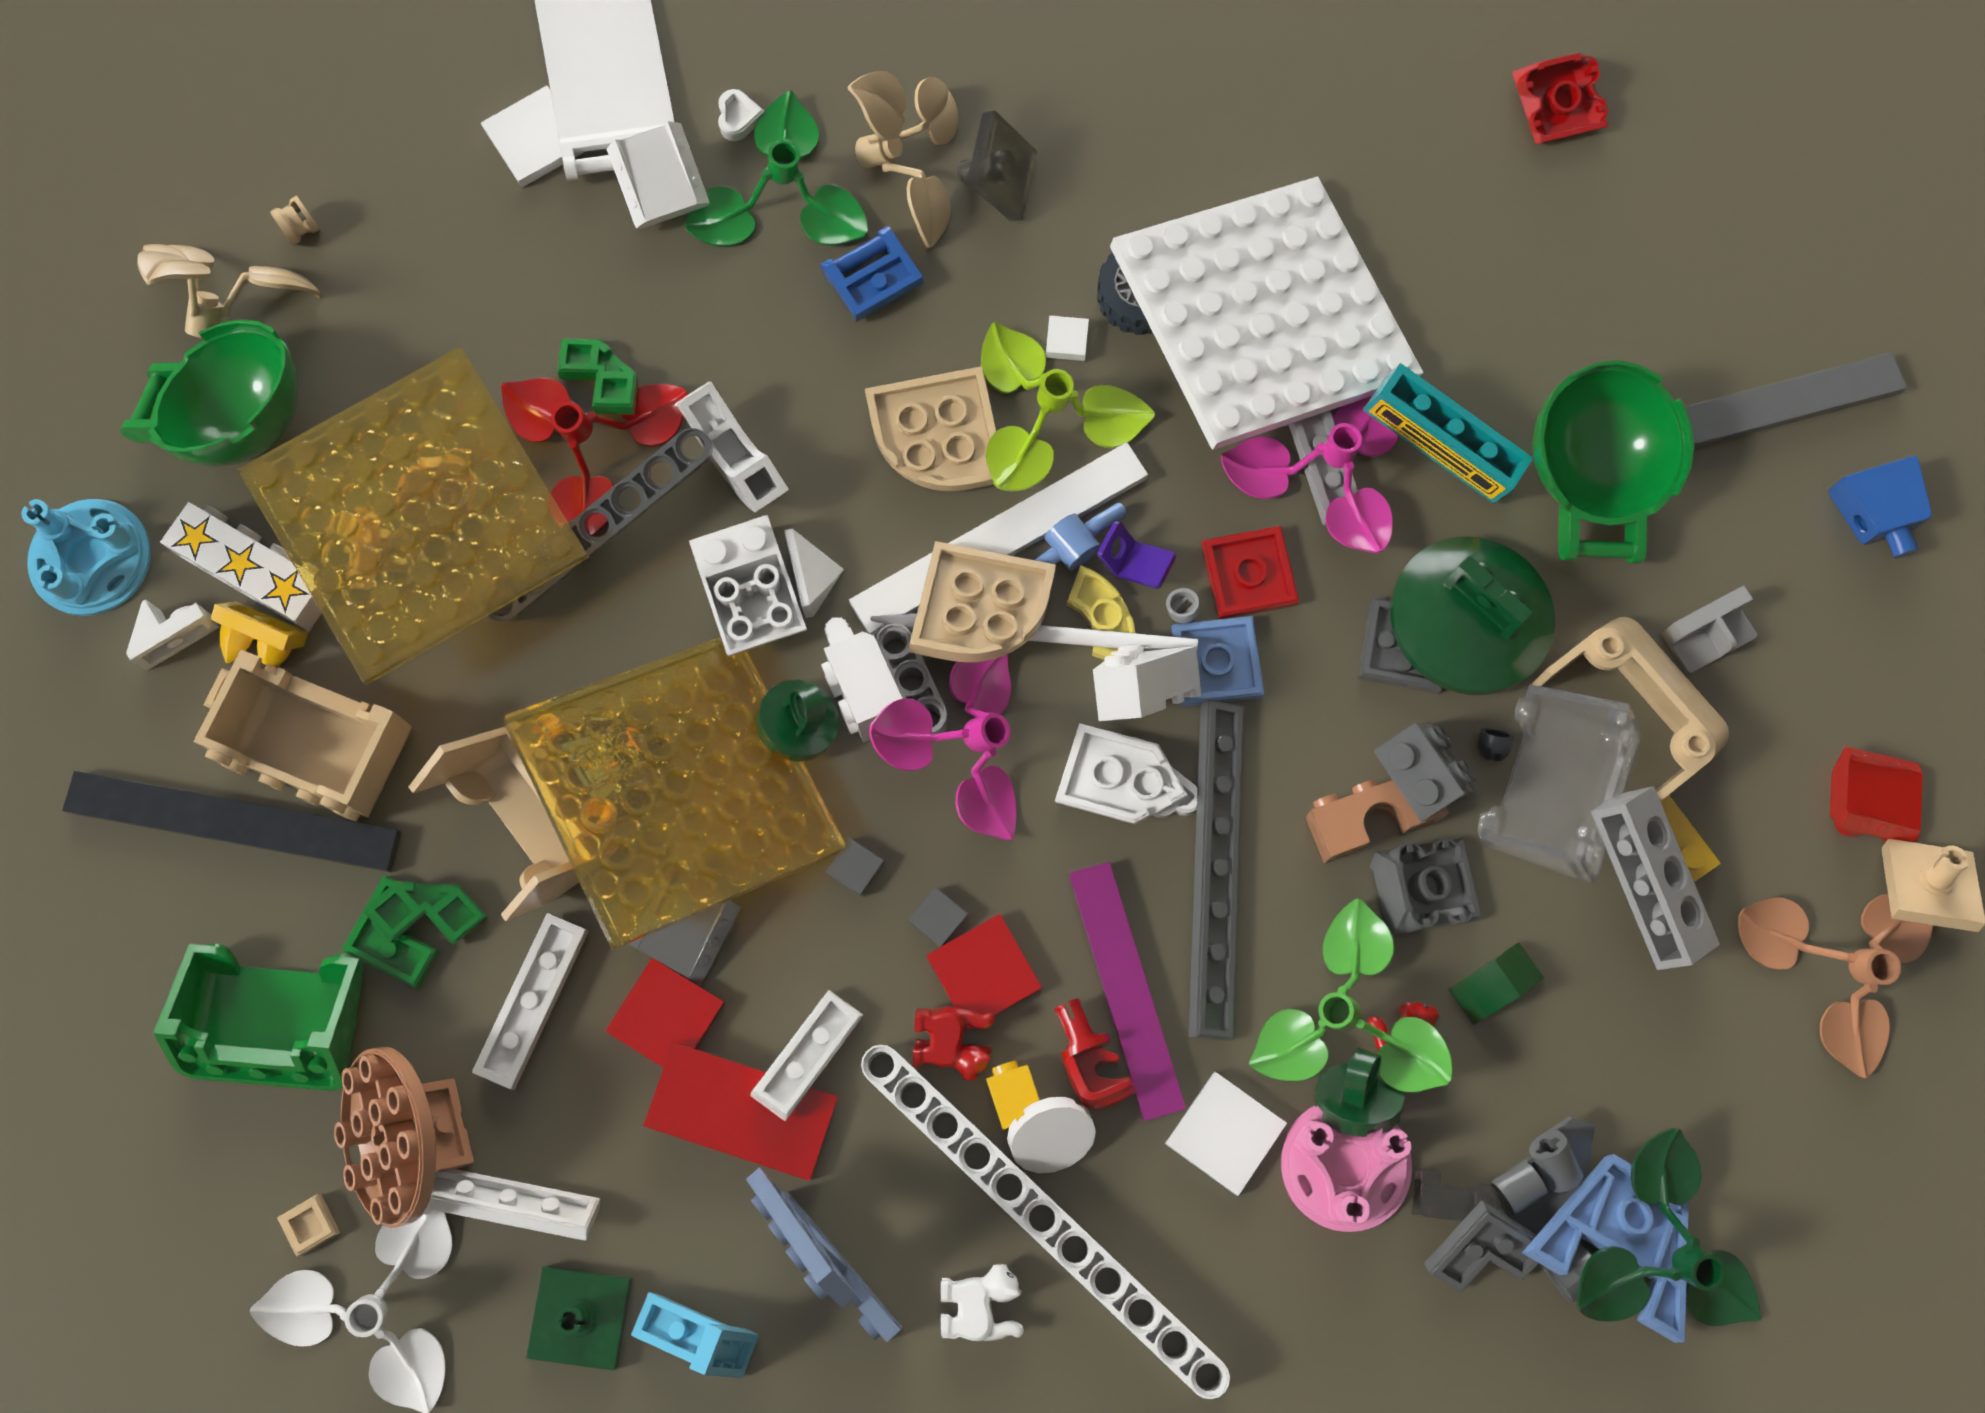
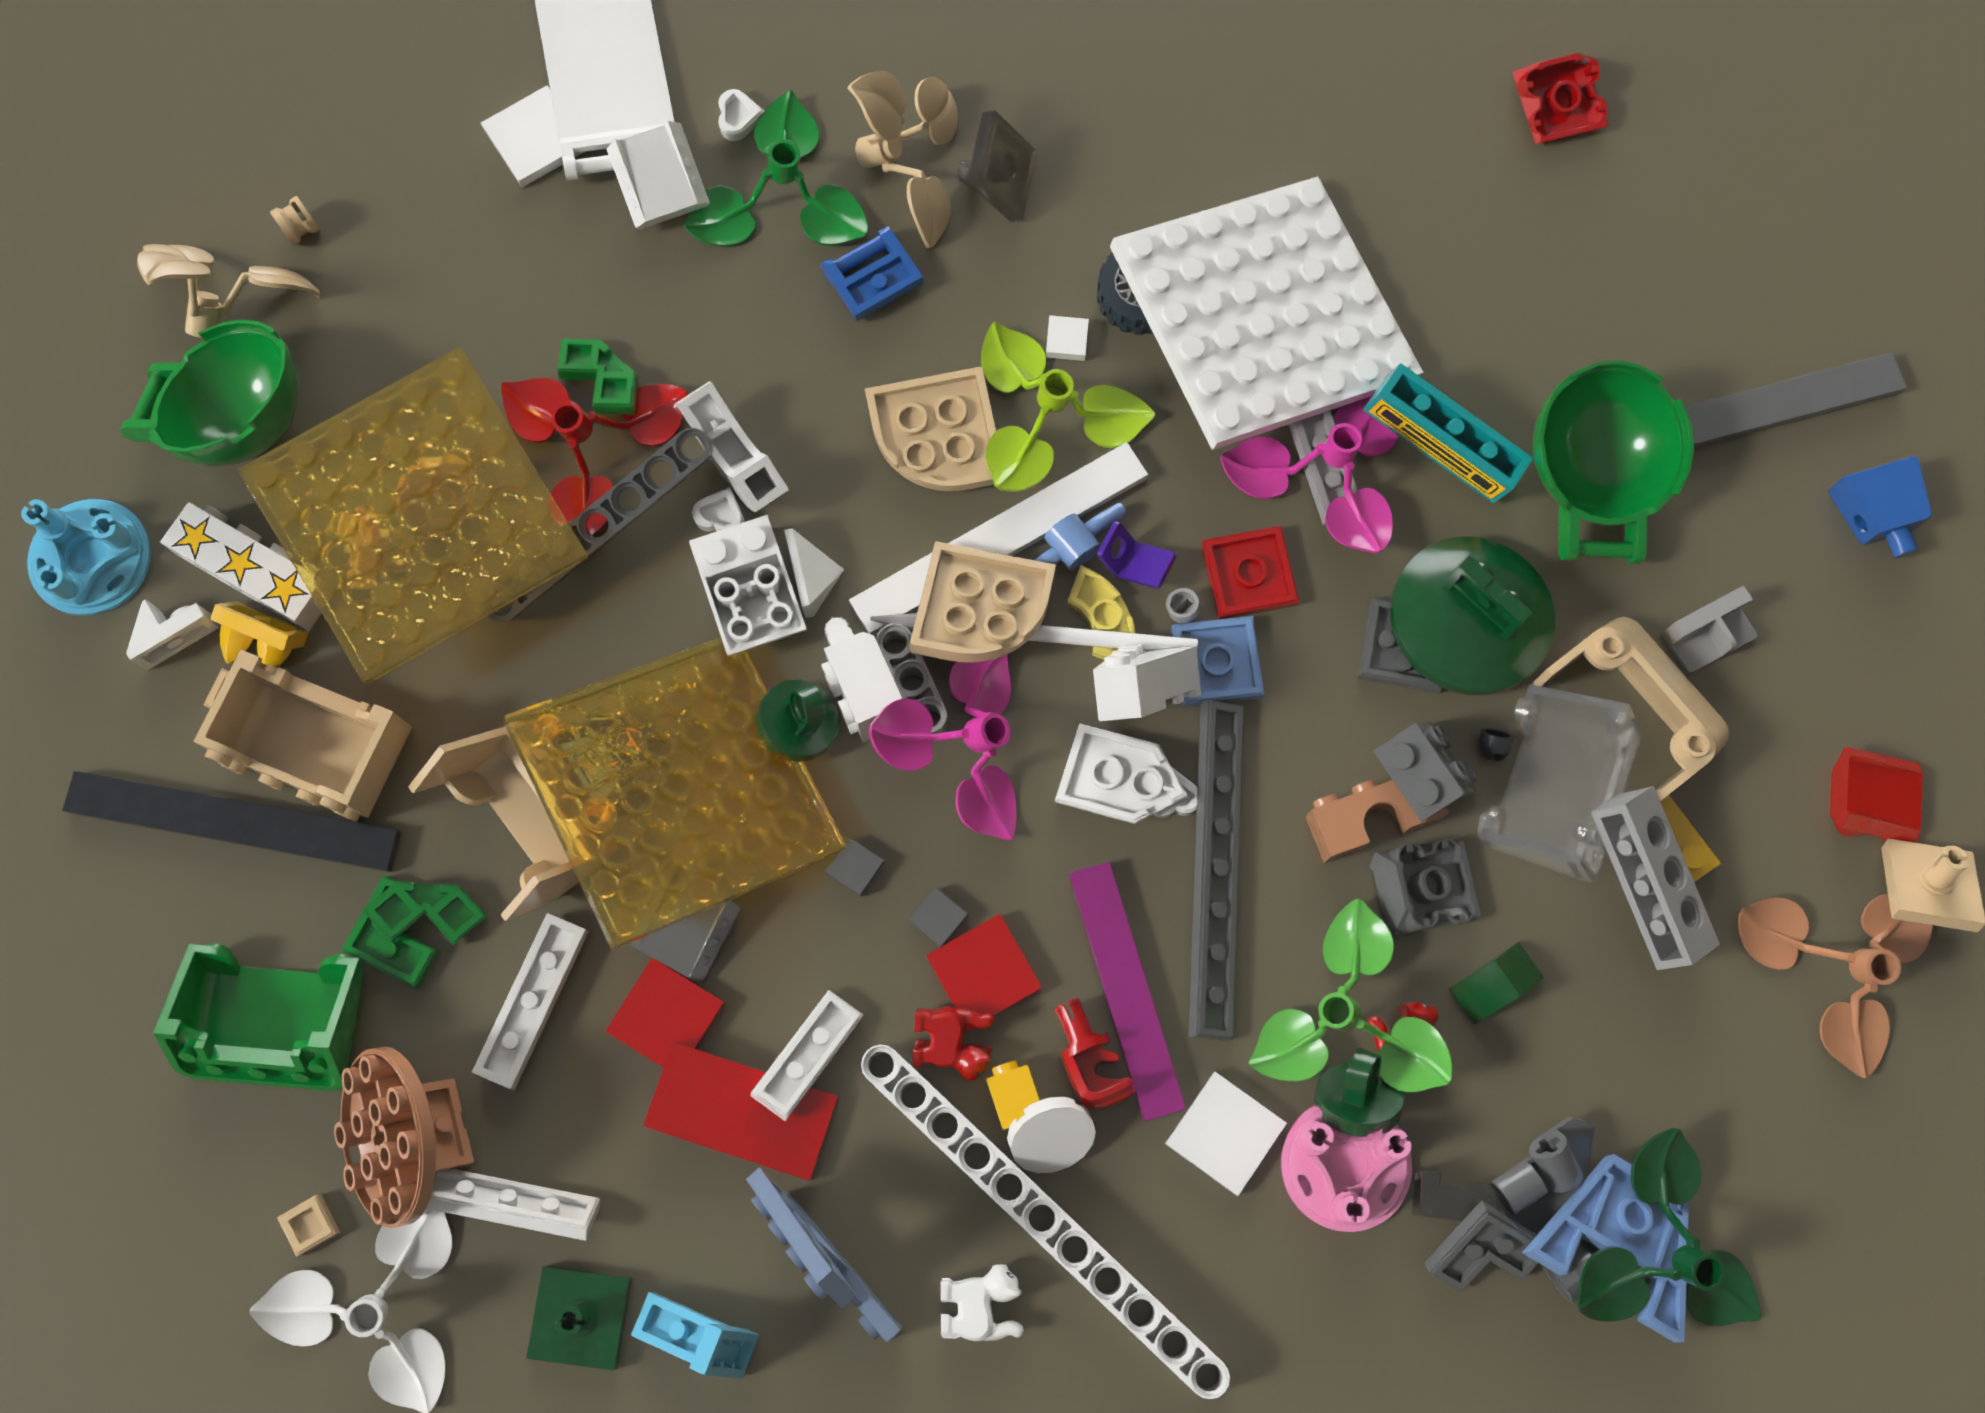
(717, 511): none -> white tile

